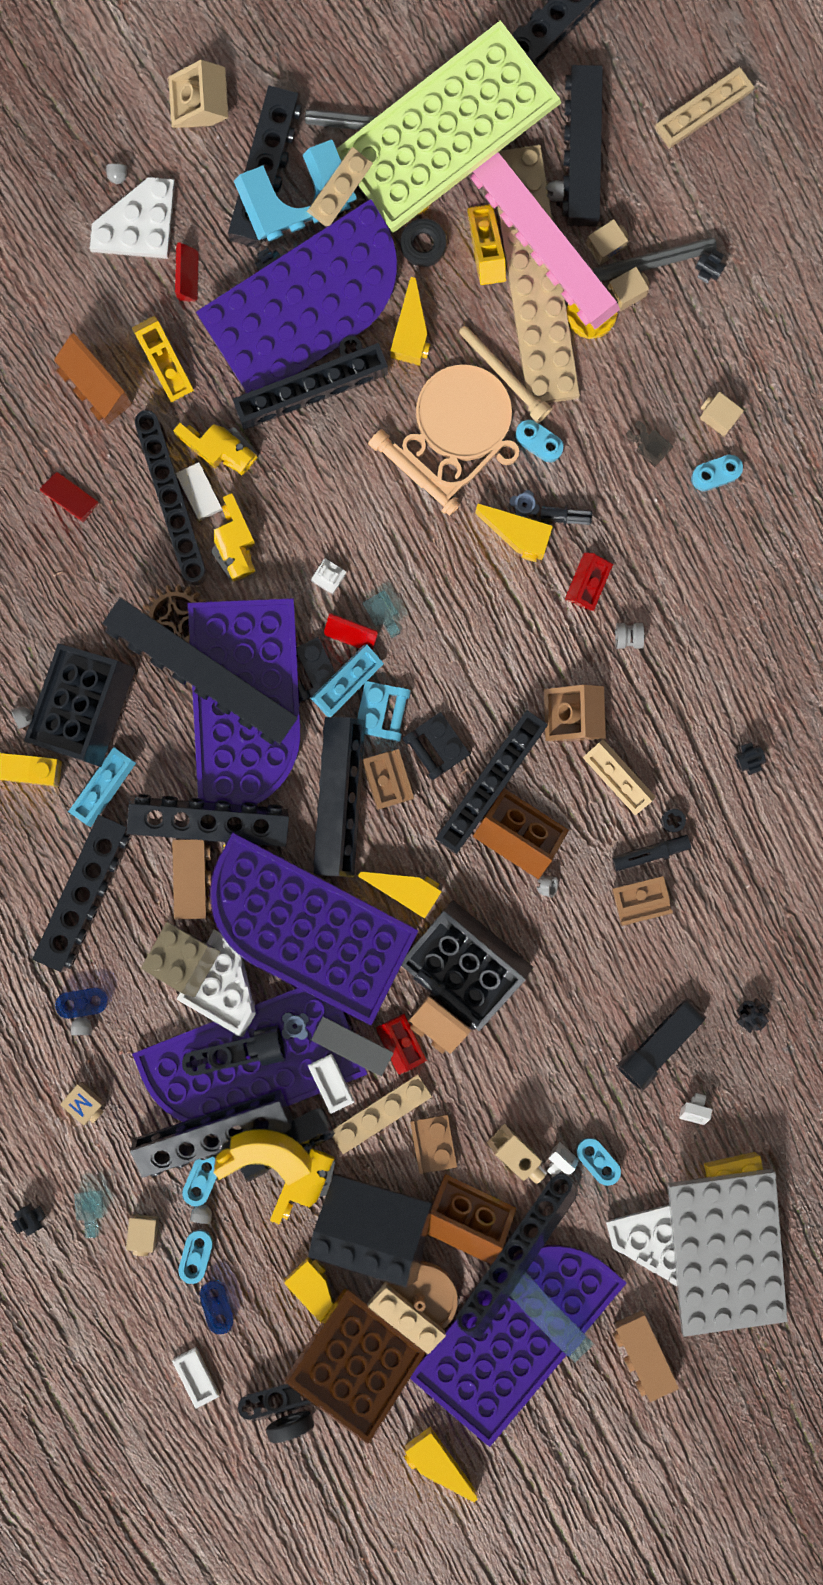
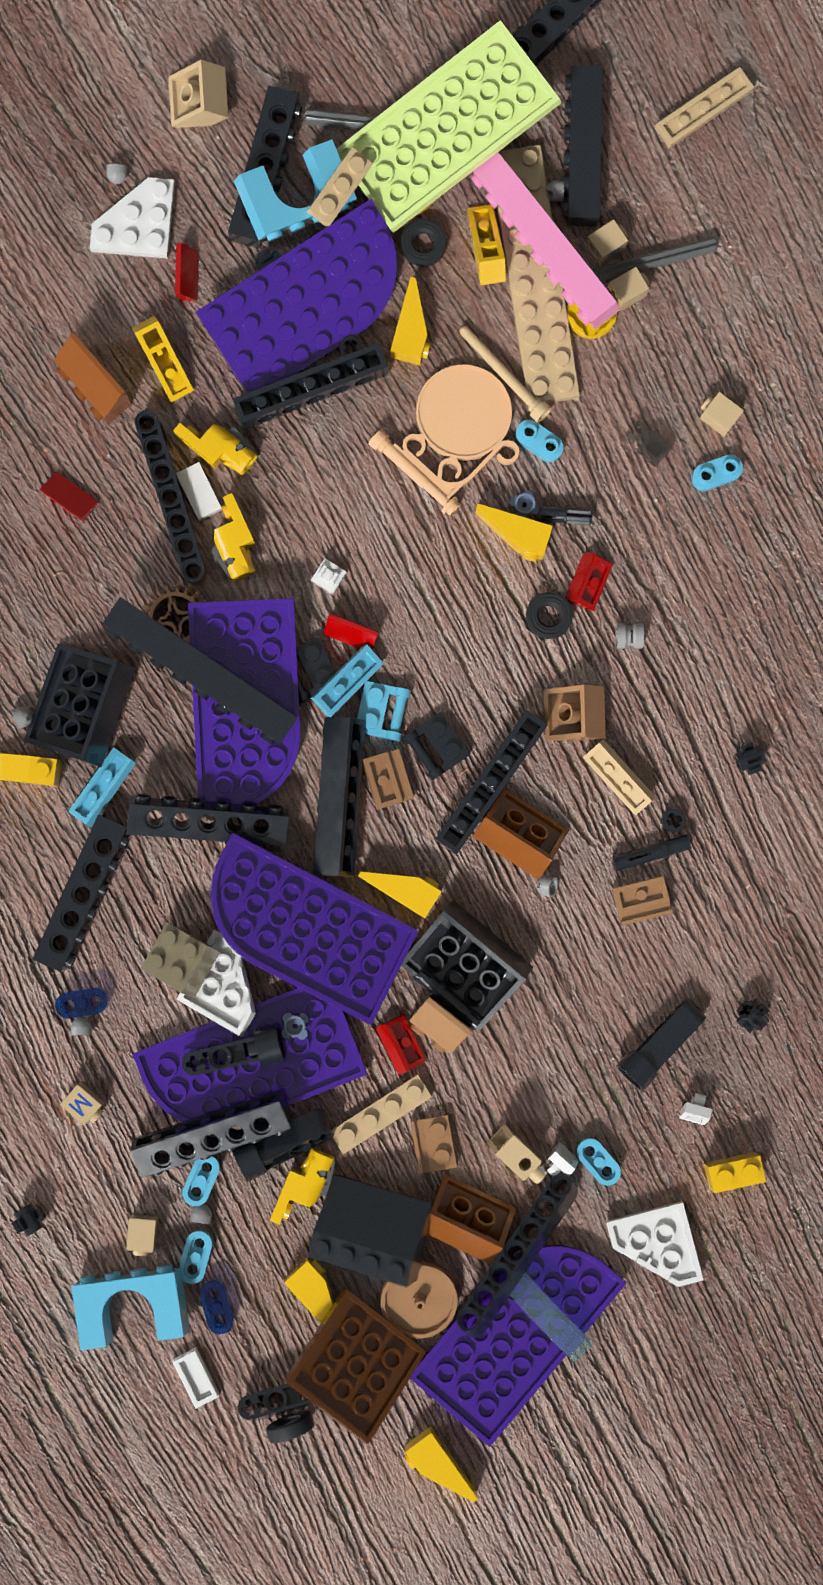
(88, 1208): clear light blue plate -> none
(161, 1288): none -> medium azure arch
(191, 879): medium nougat brick -> none
(264, 1148): yellow arch -> none
(331, 1083): white tile -> none
(352, 1046): dark grey tile -> none
(381, 611): clear light blue plate -> none
(406, 1318): tan plate -> none
(549, 599): none -> black tyre
(644, 1356): medium nougat brick -> none
(710, 266): black gear -> none
(727, 1252): light grey plate -> none

